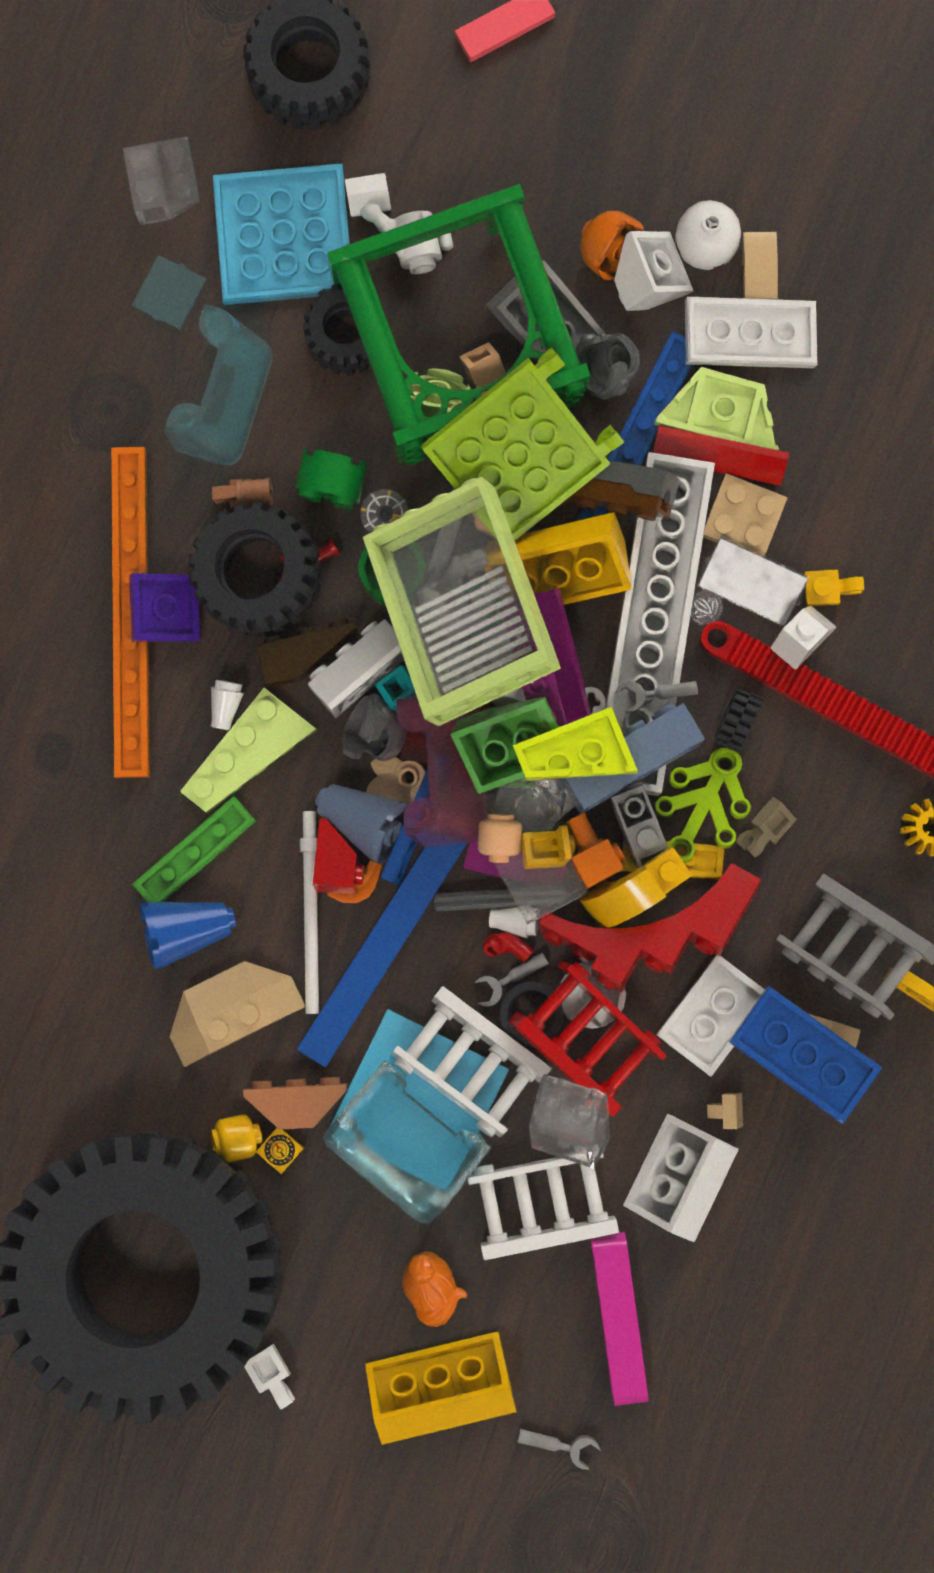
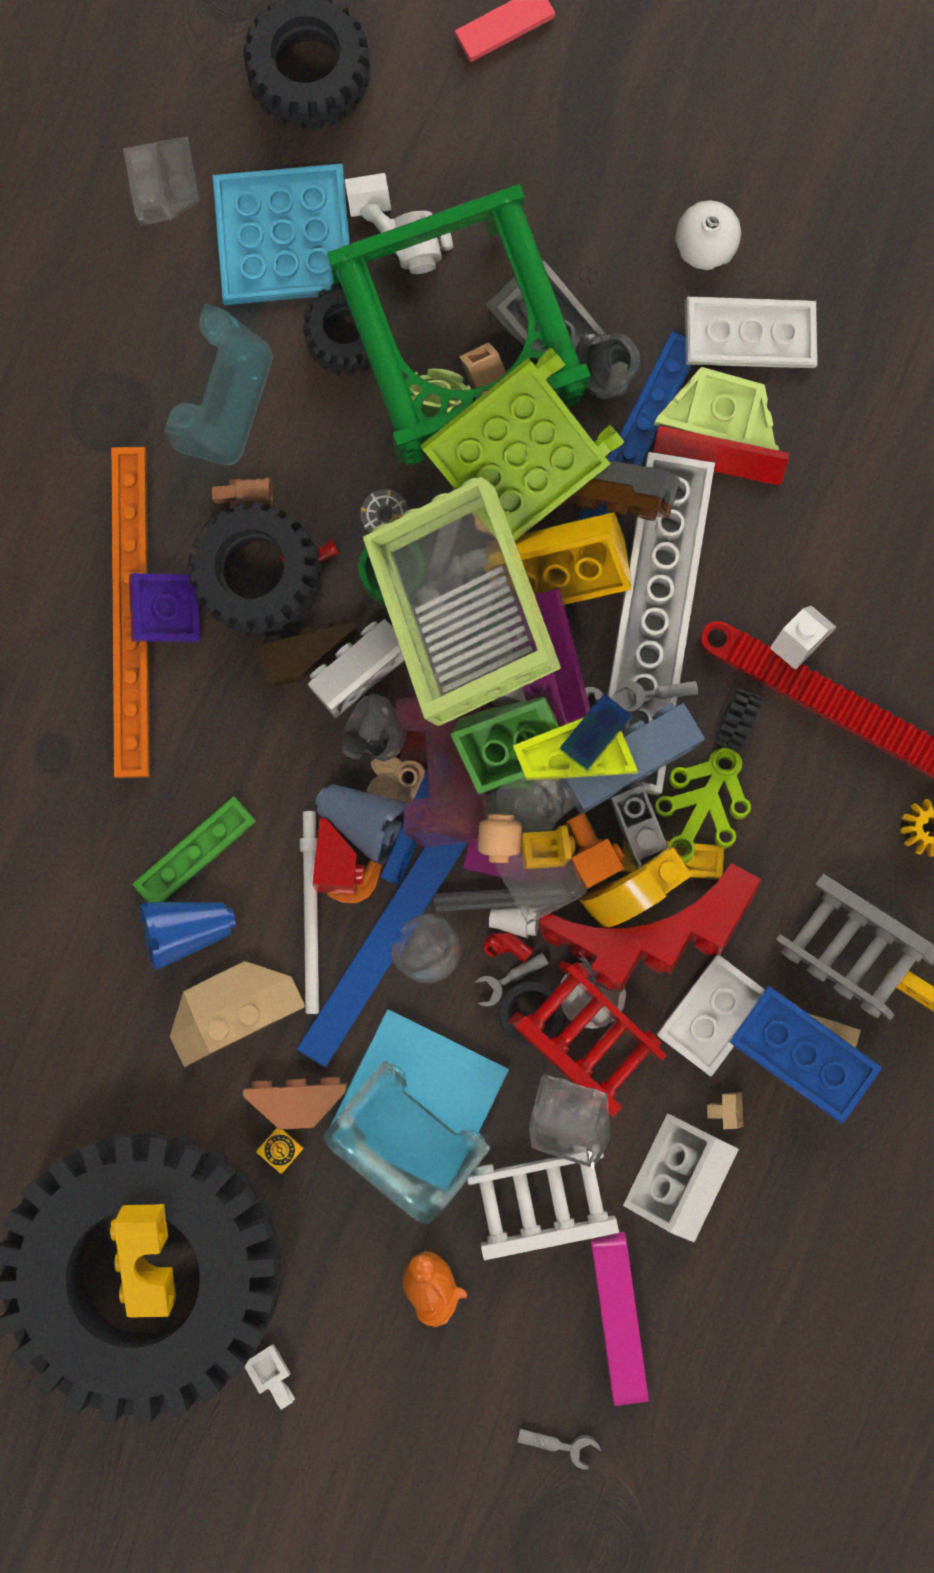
(144, 1287): none -> yellow arch
(169, 292): clear light blue piece -> none
(224, 703): white cone -> none
(235, 1138): yellow head -> none
(249, 747): yellowish green wing -> none
(330, 478): green brick -> none
(396, 686): teal leg -> none
(427, 949): none -> clear cylinder
(439, 1388): yellow slope -> none
(501, 1049): white fence -> none
(595, 732): none -> plate
(604, 240): orange cylinder -> none
(650, 271): white slope -> none
(706, 607): clear tile -> none
(744, 514): tan plate -> none
(753, 581): flat silver piece -> none
(760, 265): tan slope -> none
(769, 826): dark tan plate -> none
(826, 587): yellow plate -> none

